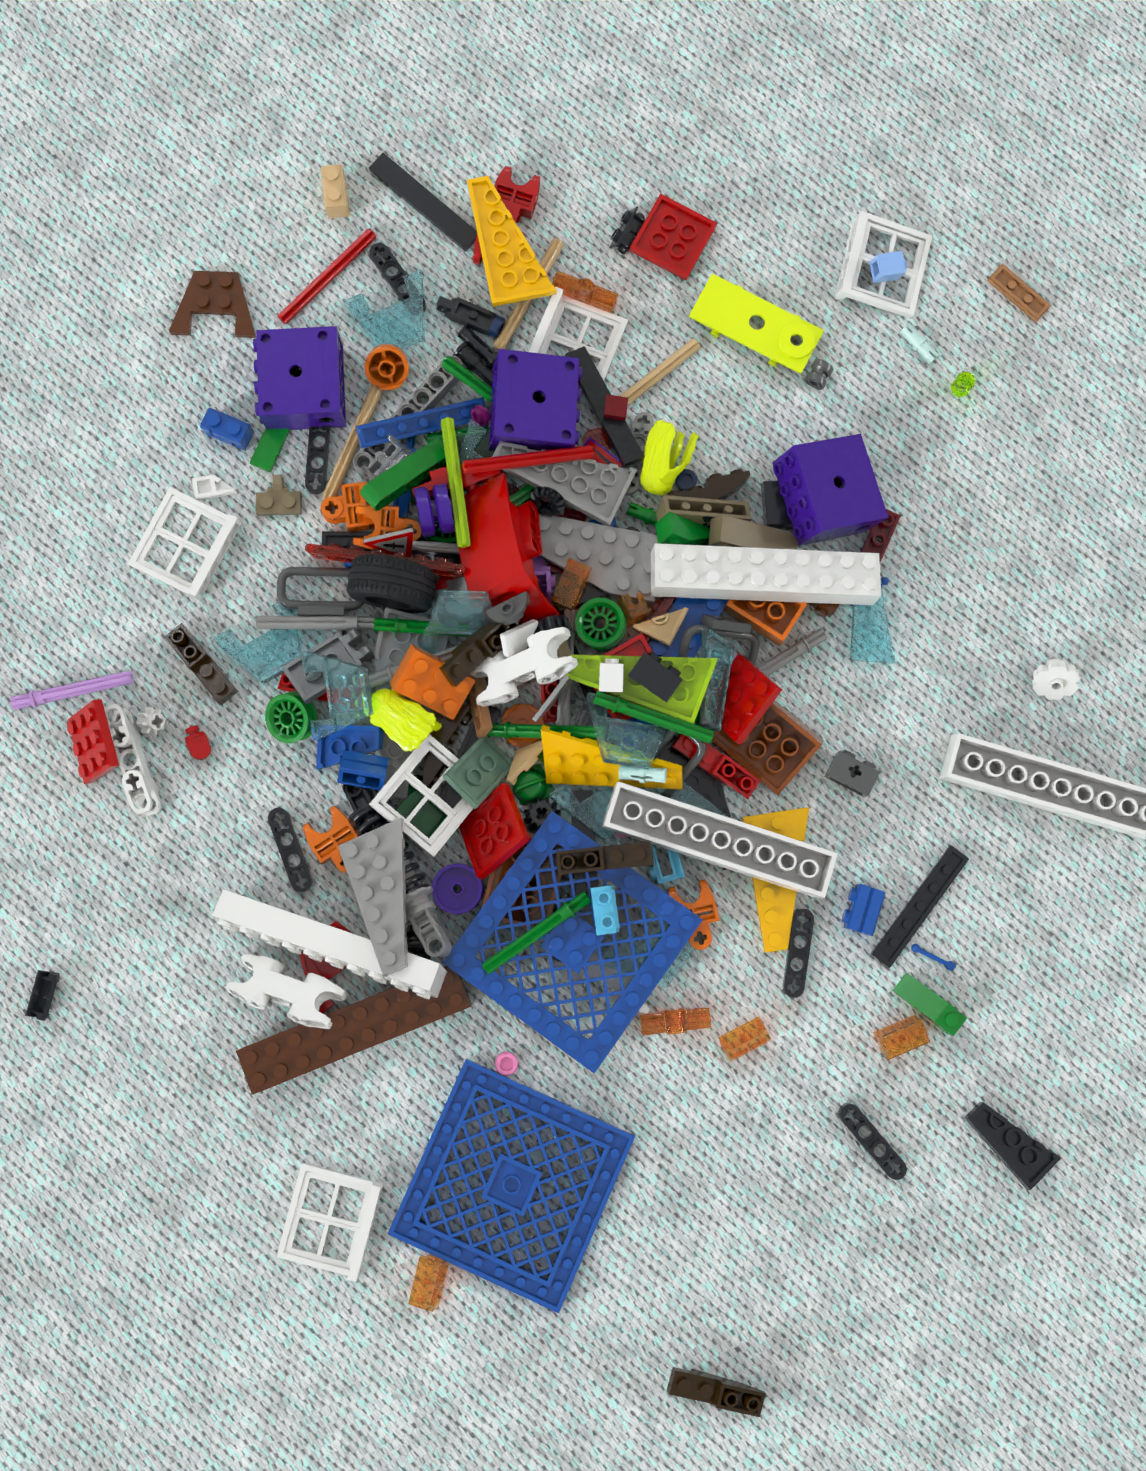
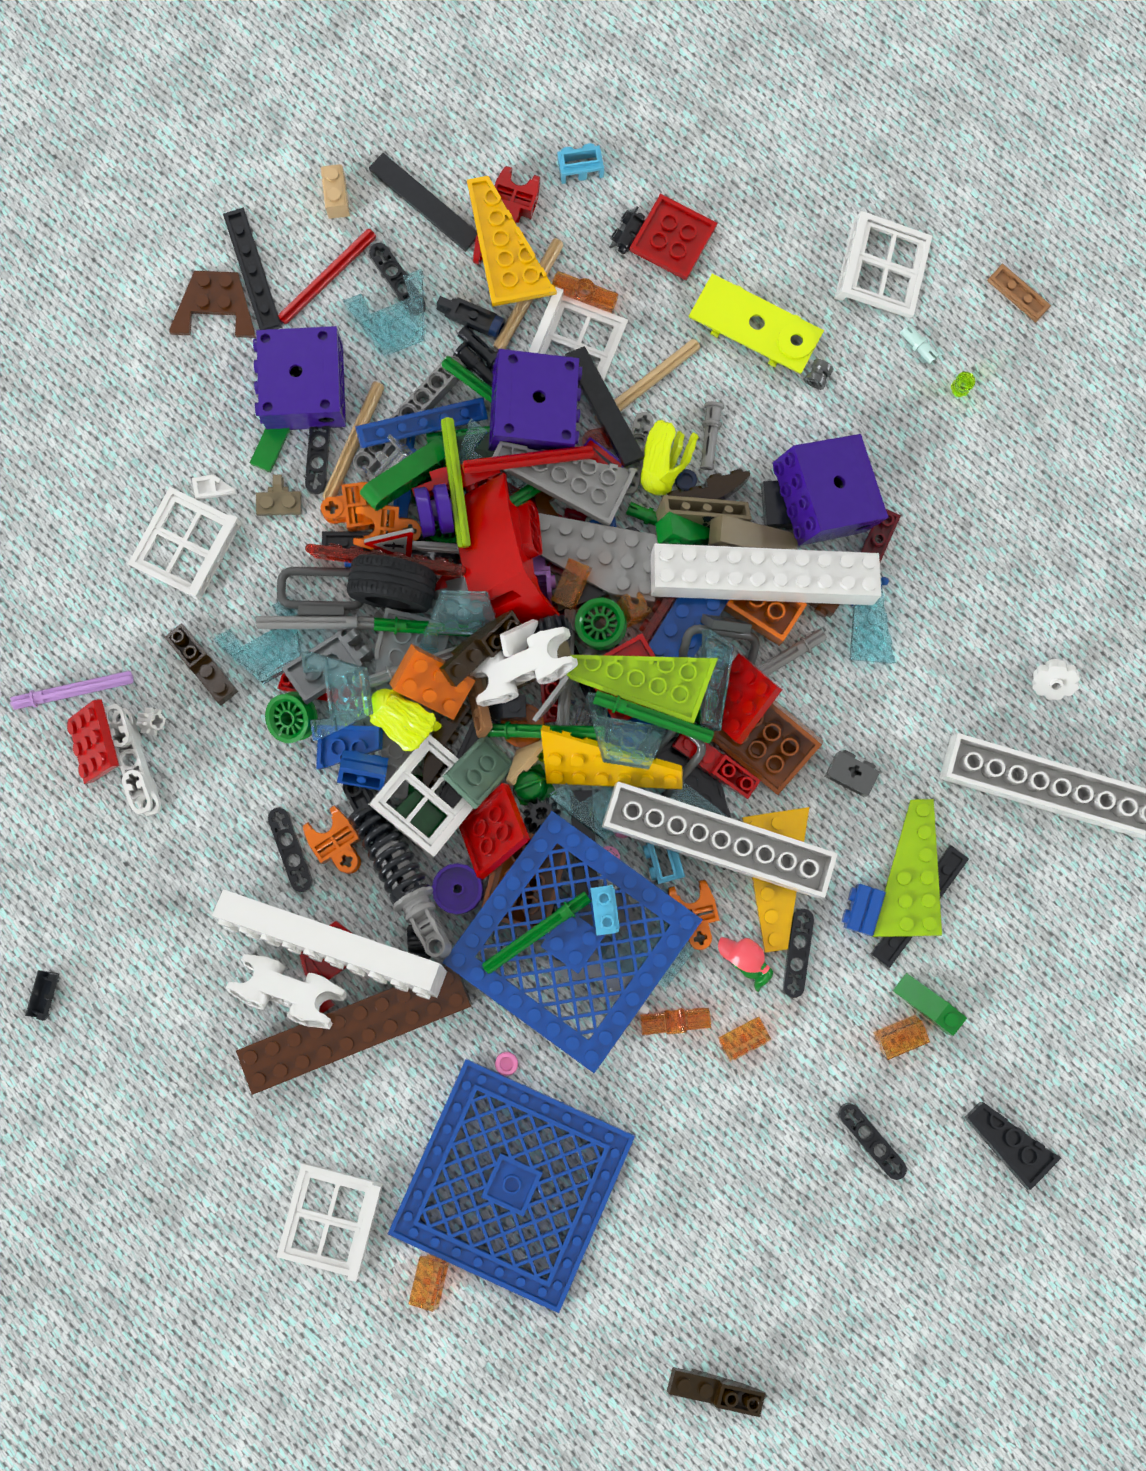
(197, 743): red arm -> none
(227, 428): blue brick -> none
(252, 269): none -> black tile
(379, 884): light grey wing -> none
(386, 366): orange cylinder -> none
(480, 415): magenta plate -> none
(509, 610): dark grey plate -> none
(510, 711): none -> black slope
(548, 494): black gear -> none
(581, 168): none -> medium azure window
(604, 858): dark brown slope -> none
(611, 676): white brick -> none
(615, 407): dark red tile -> none
(643, 775): light aqua pin -> none
(655, 676): black brick -> none
(663, 627): tan tile -> none
(711, 425): none -> light grey pin
(748, 958): none -> coral hair
(888, 267): light blue brick -> none
(912, 887): none -> lime wing
(949, 965): blue hinge -> none

